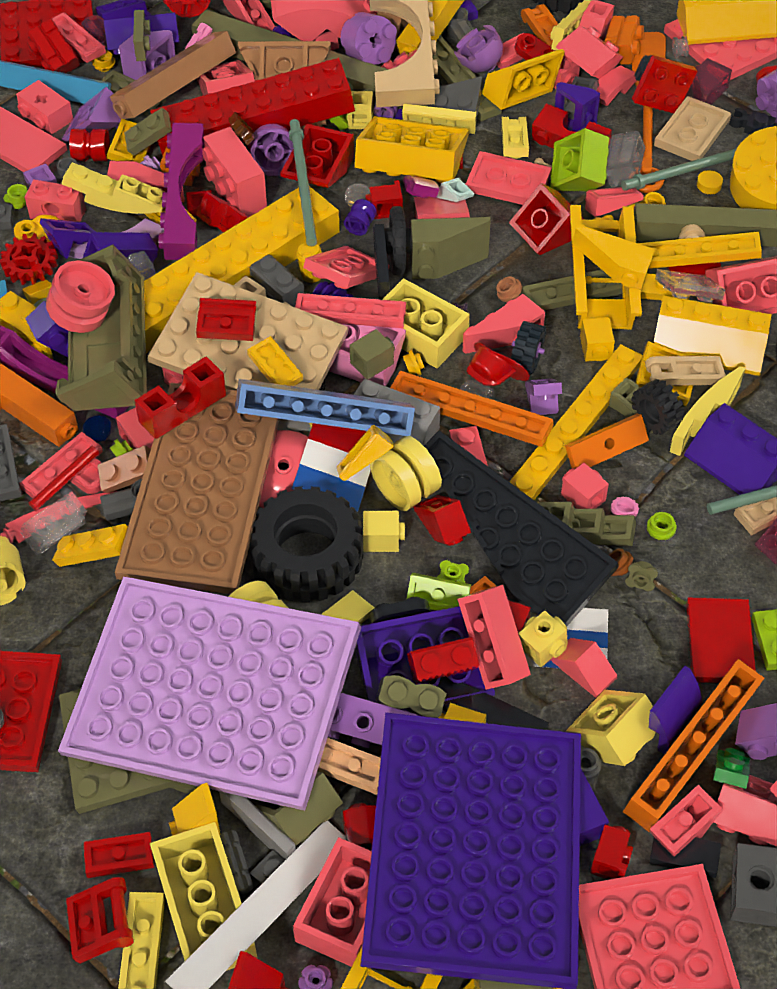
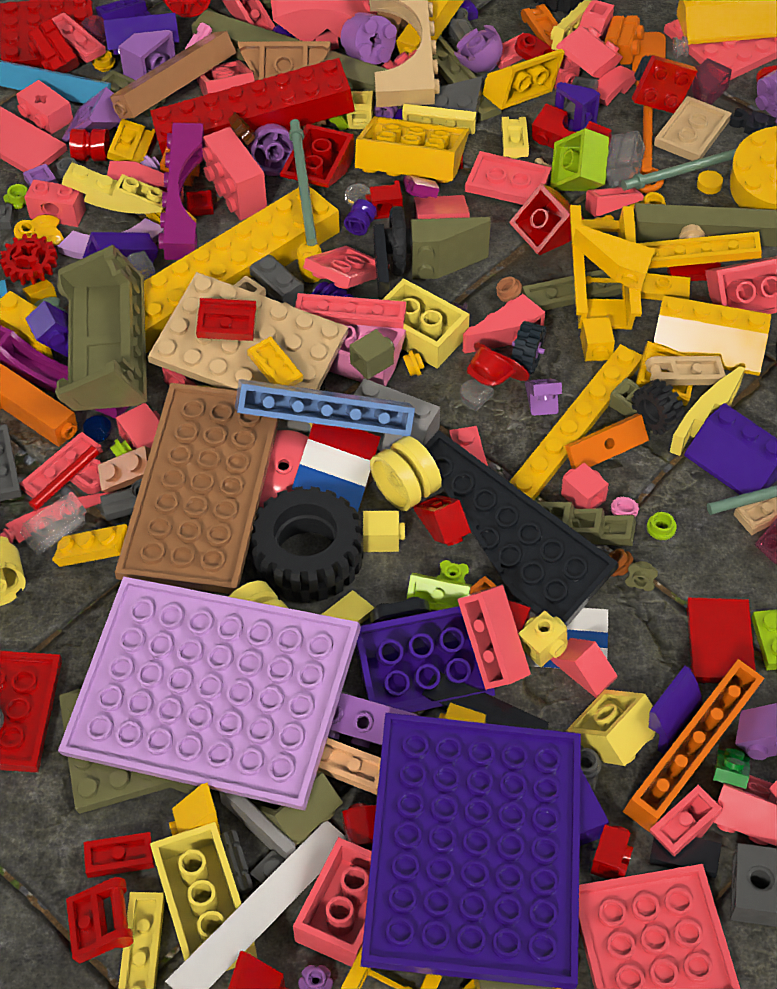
(65, 233): dark purple slope -> none
(80, 296): coral wheel -> none
(141, 35): olive plate -> none
(147, 131): olive plate -> none
(200, 388): red arch -> none
(219, 213): red slope -> none
(366, 450): yellow slope -> none
(419, 699): olive brick -> none
(443, 660): red brick -> none
(454, 190): light aqua slope -> none
(477, 409): orange plate -> none
(690, 284): clear plate -> none

